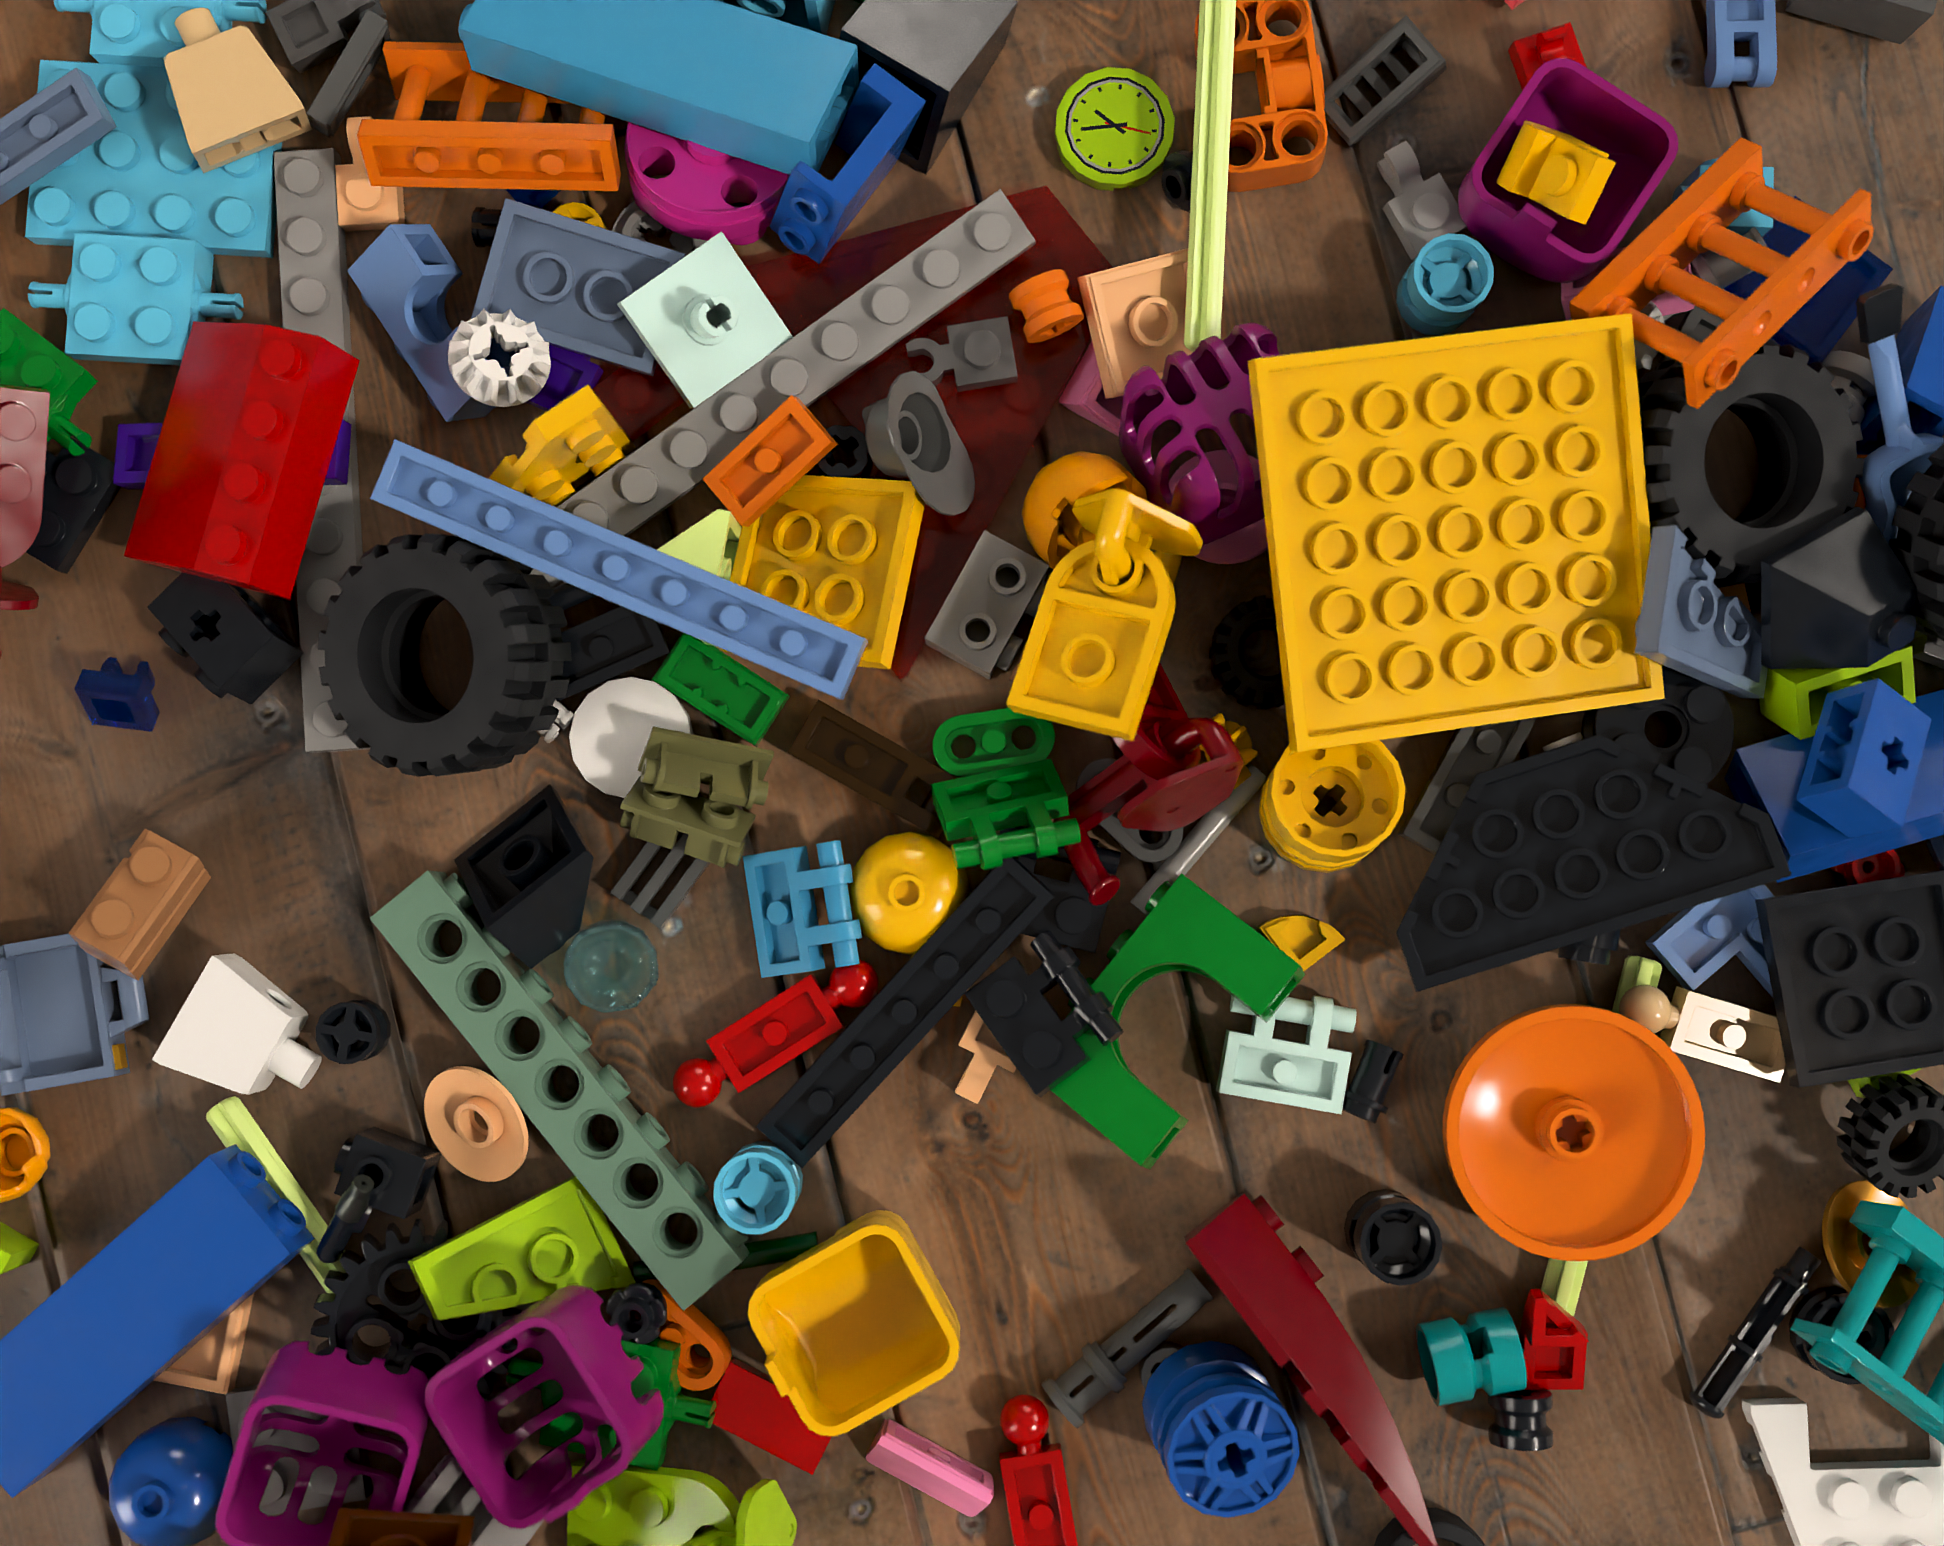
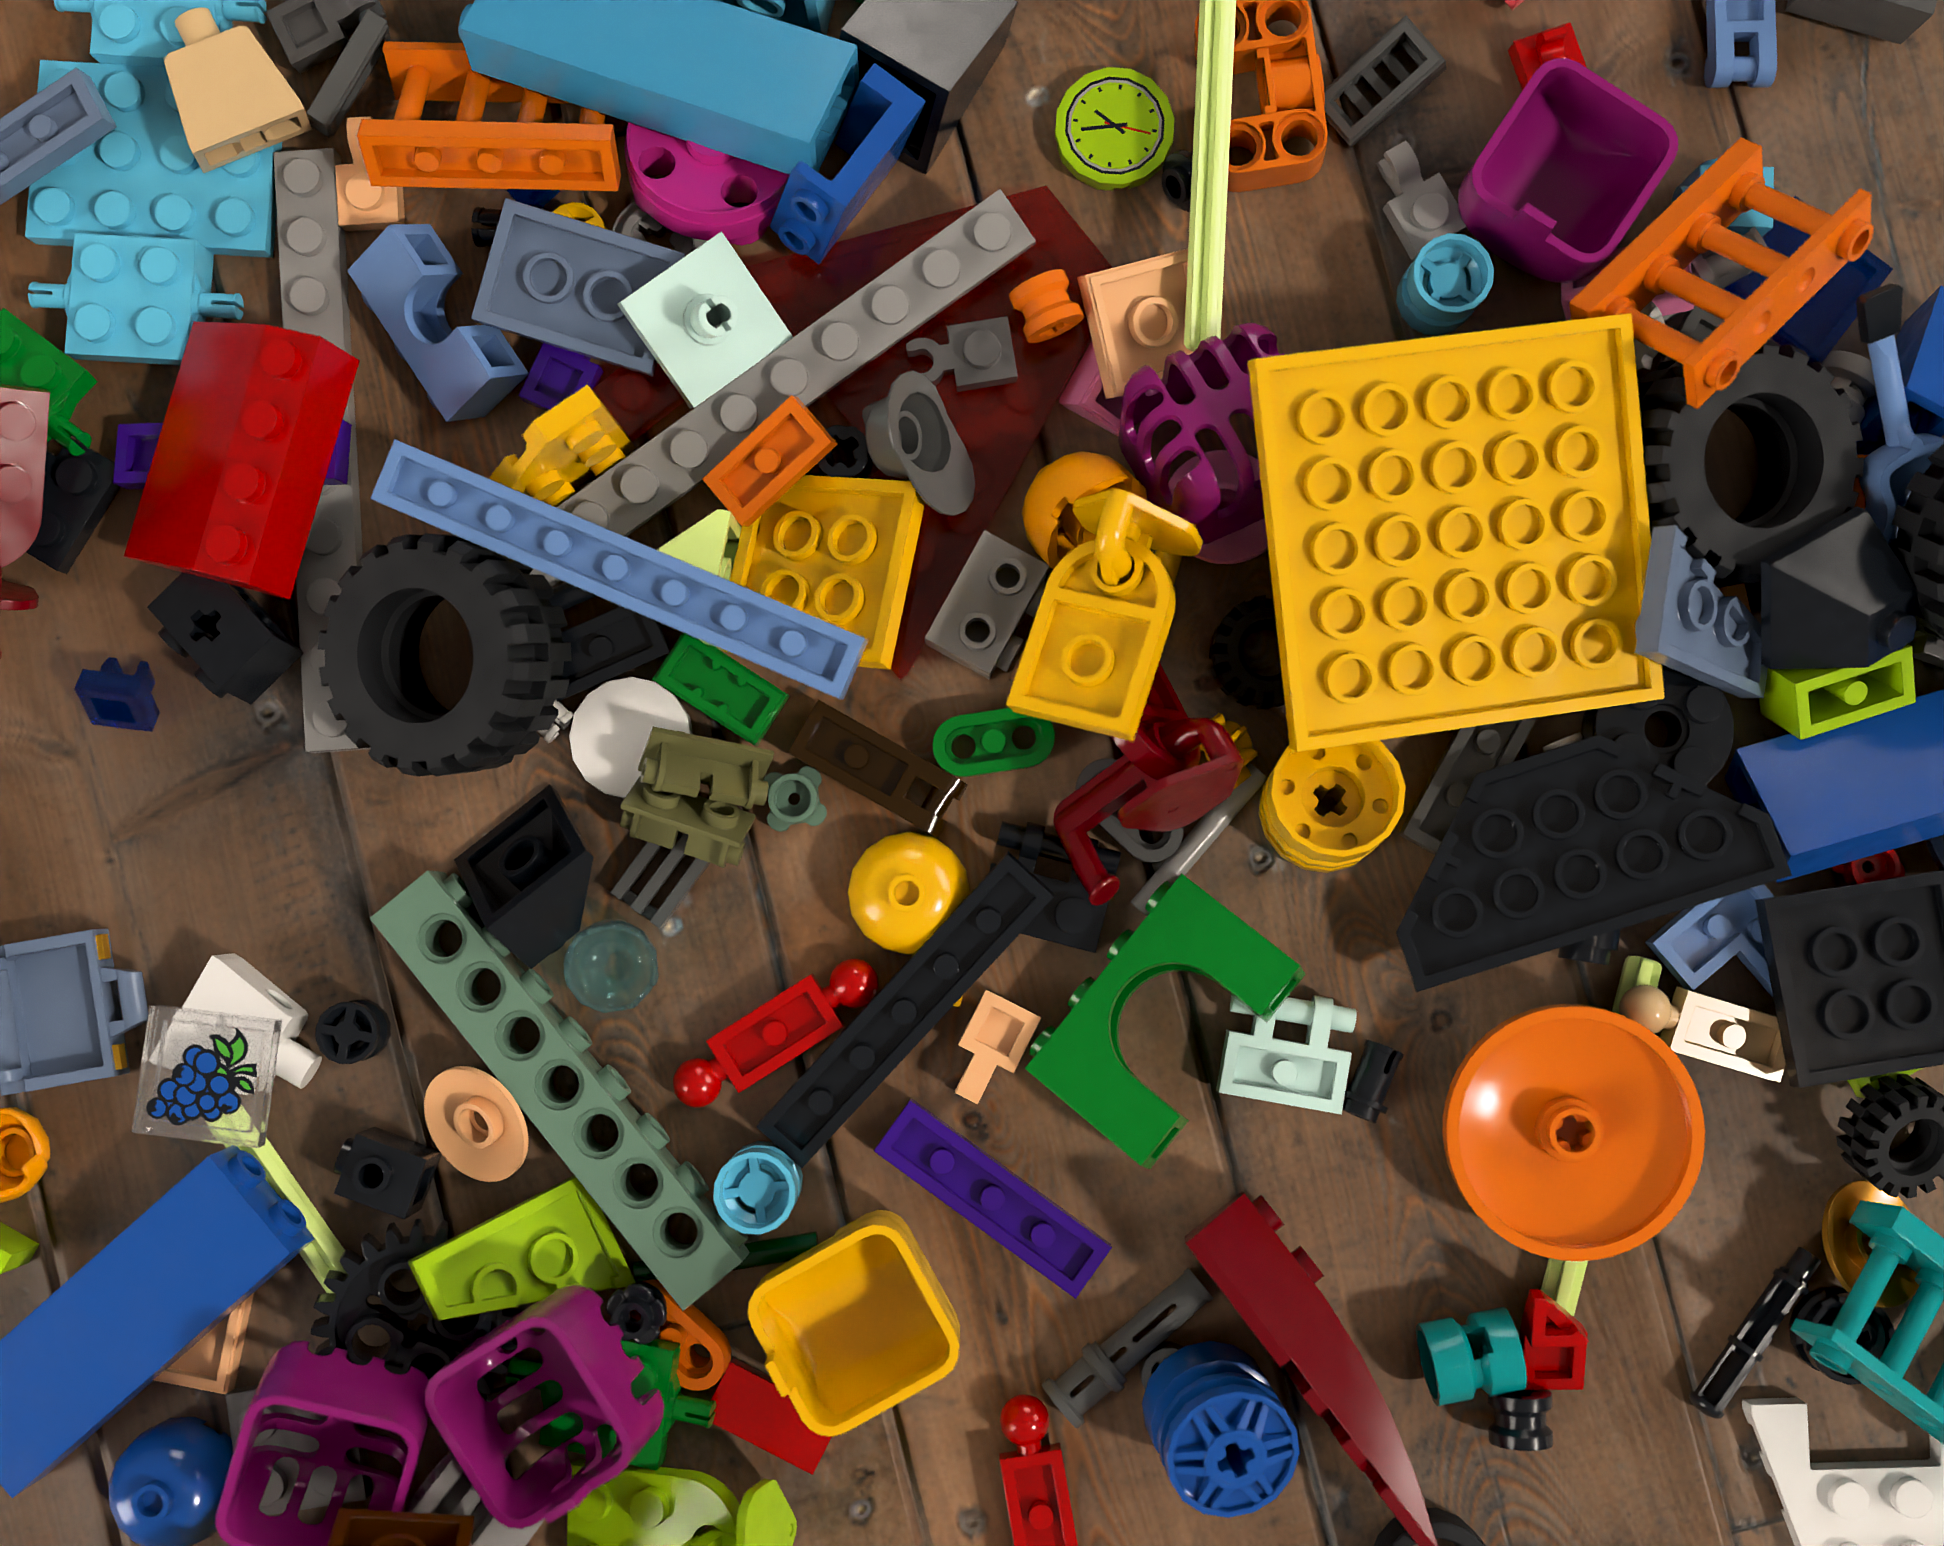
(140, 904): medium nougat brick -> none
(206, 1076): none -> clear tile
(349, 1218): piece -> none
(485, 379): white gear -> none
(786, 911): dark azure plate -> none
(809, 808): none -> sand green plate
(931, 1468): bright pink slope -> none
(993, 1198): none -> dark purple plate
(1003, 800): green plate -> none
(1027, 1023): black plate -> none
(1301, 937): yellow tile -> none
(1393, 1237): black wheel -> none
(1556, 171): yellow brick -> none
(1864, 759): blue brick -> none

